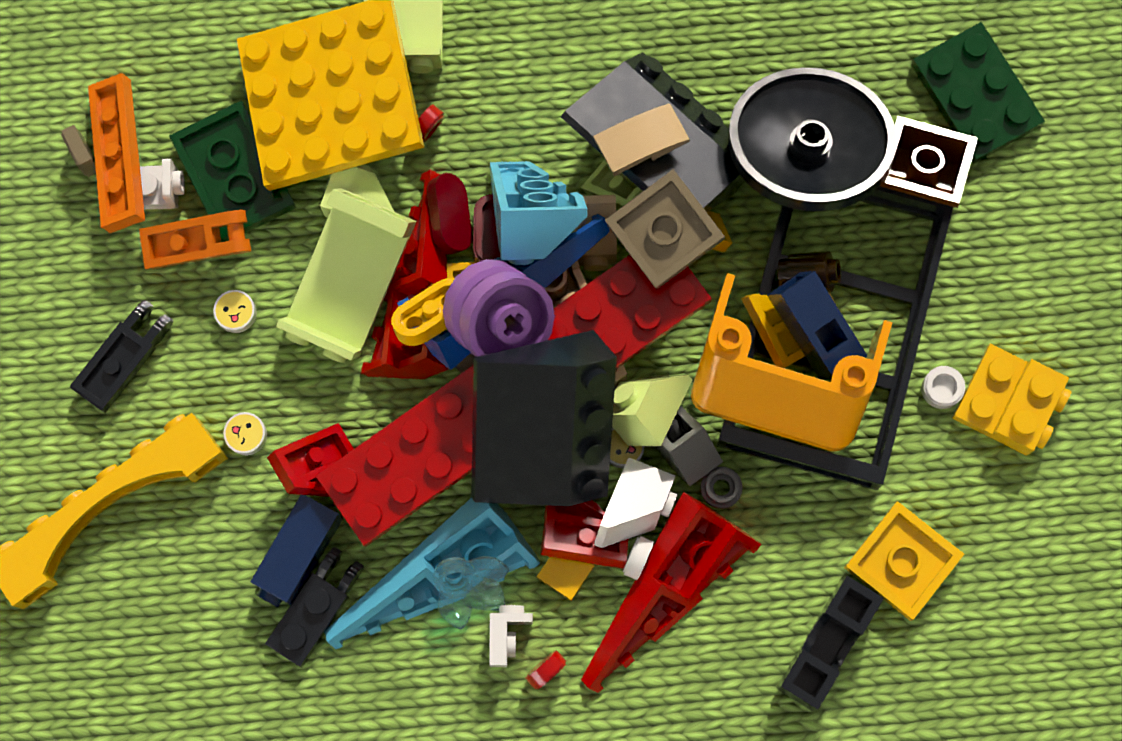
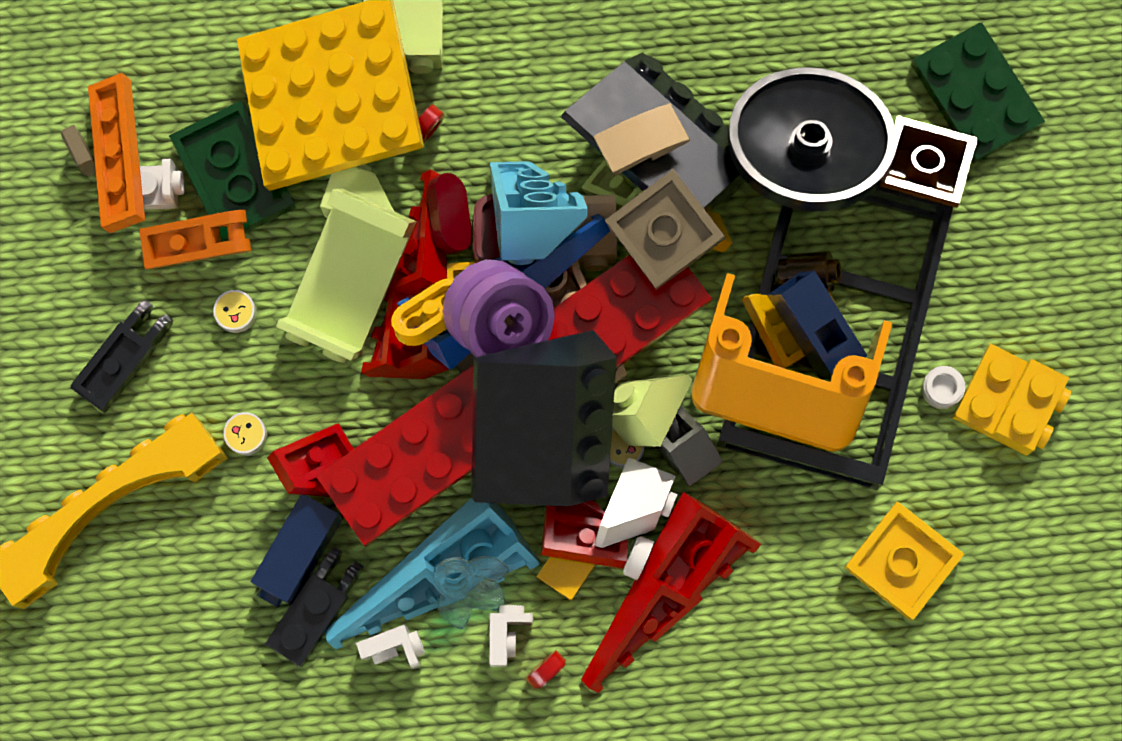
(384, 646): none -> white bracket
(728, 476): dark grey plate -> none
(829, 643): black arch -> none

